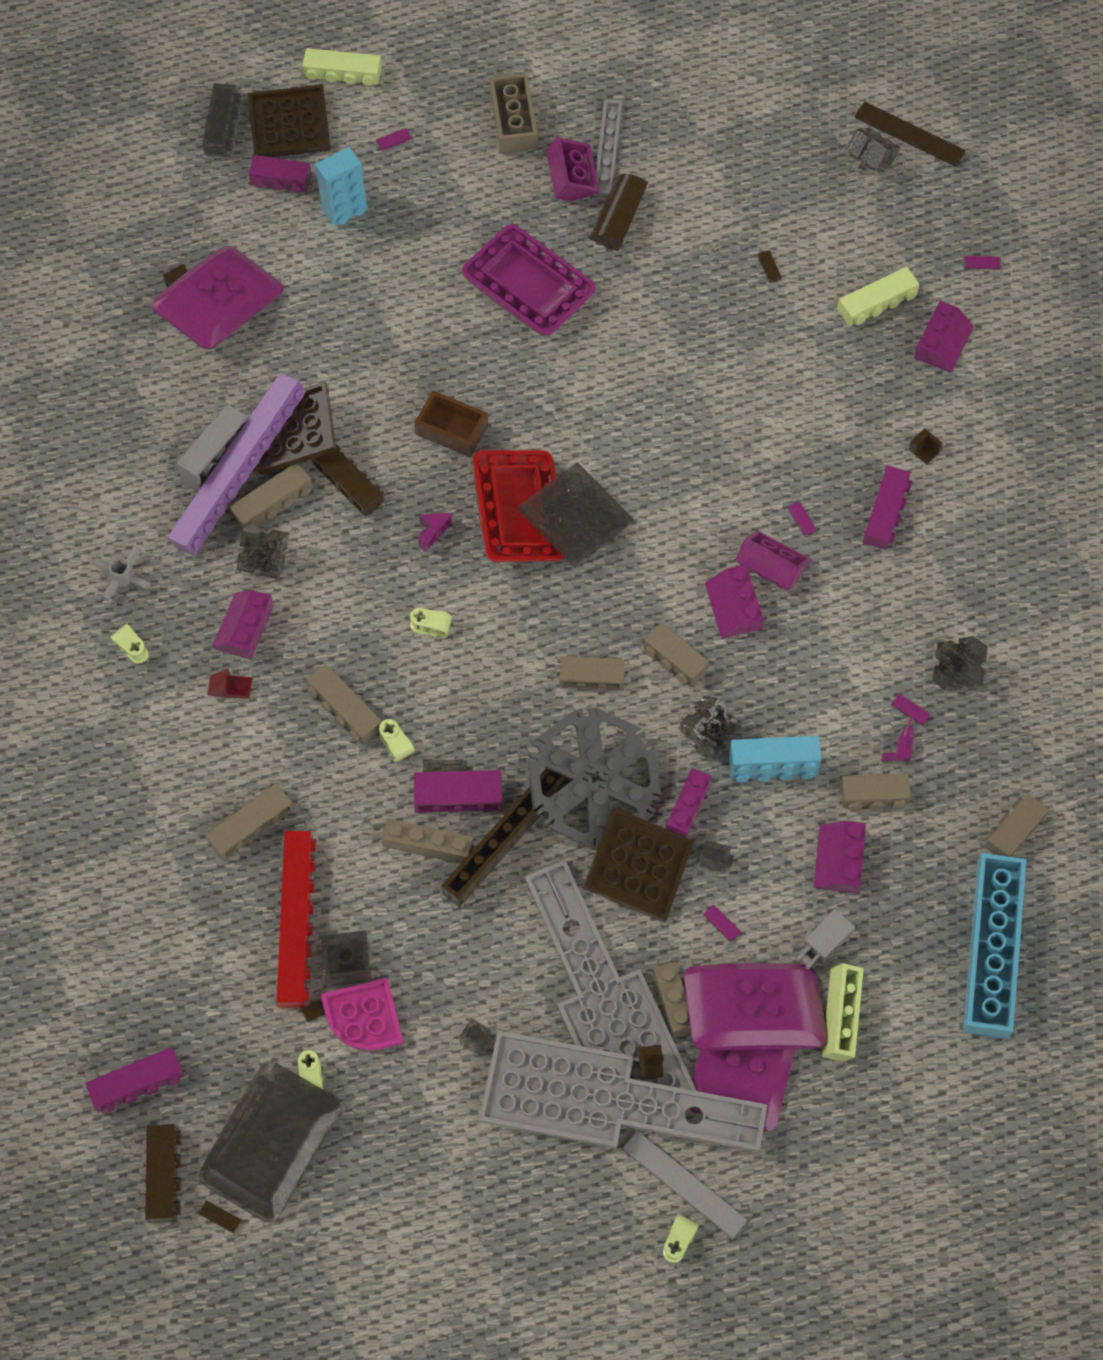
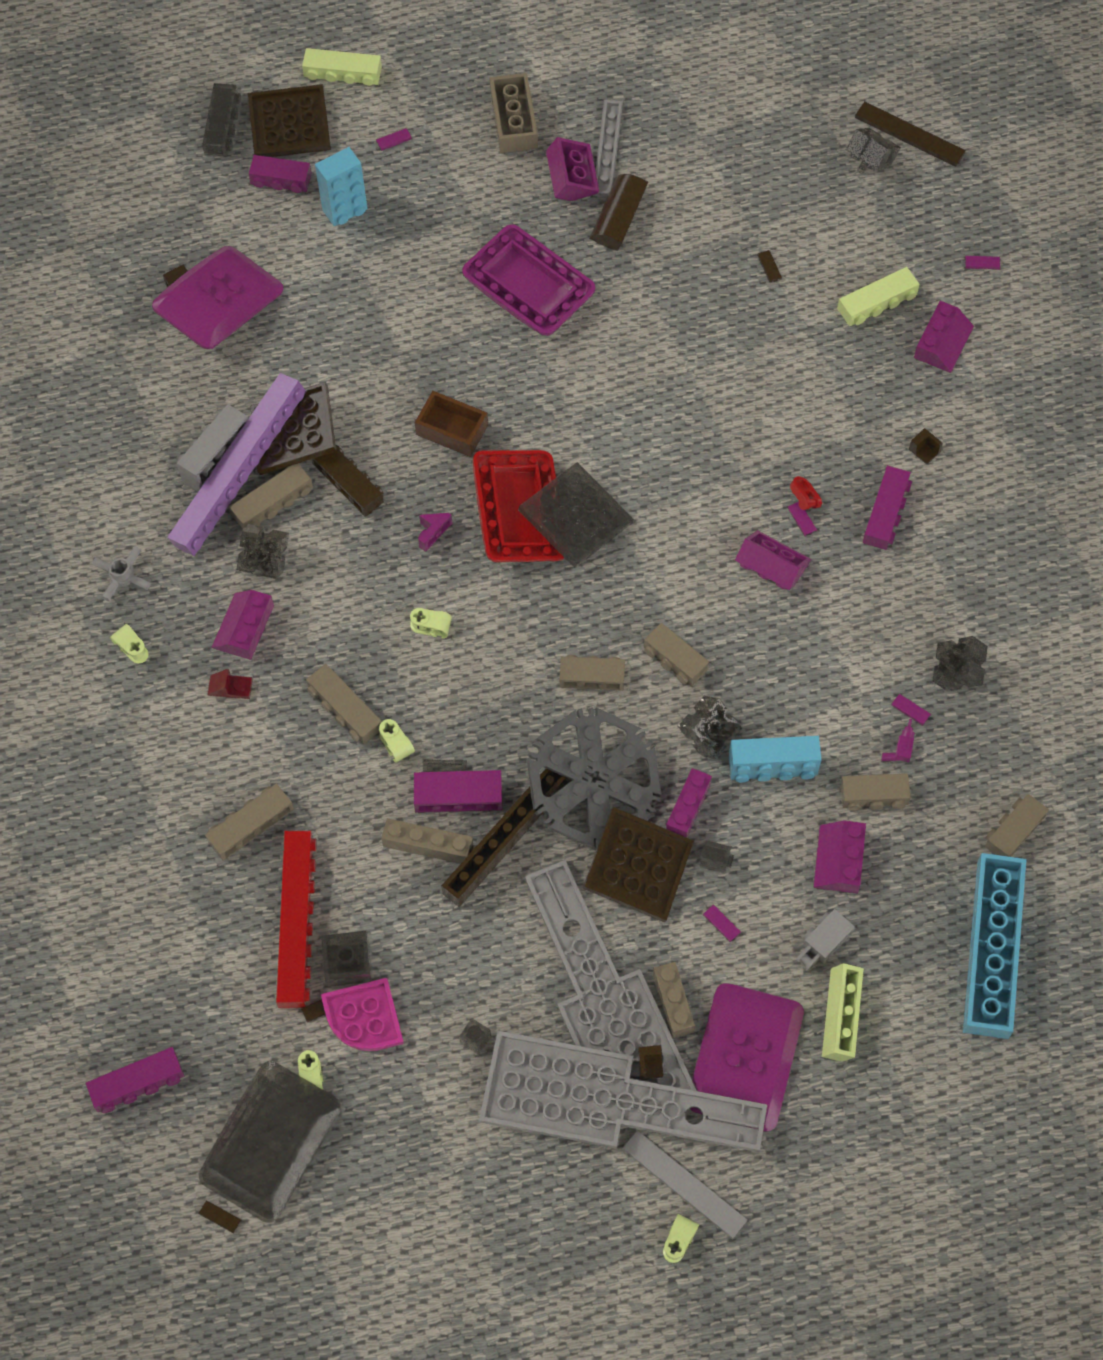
(161, 1173): dark brown brick -> none
(734, 602): magenta slope -> none
(754, 1006): magenta wedge -> none
(805, 493): none -> red plate

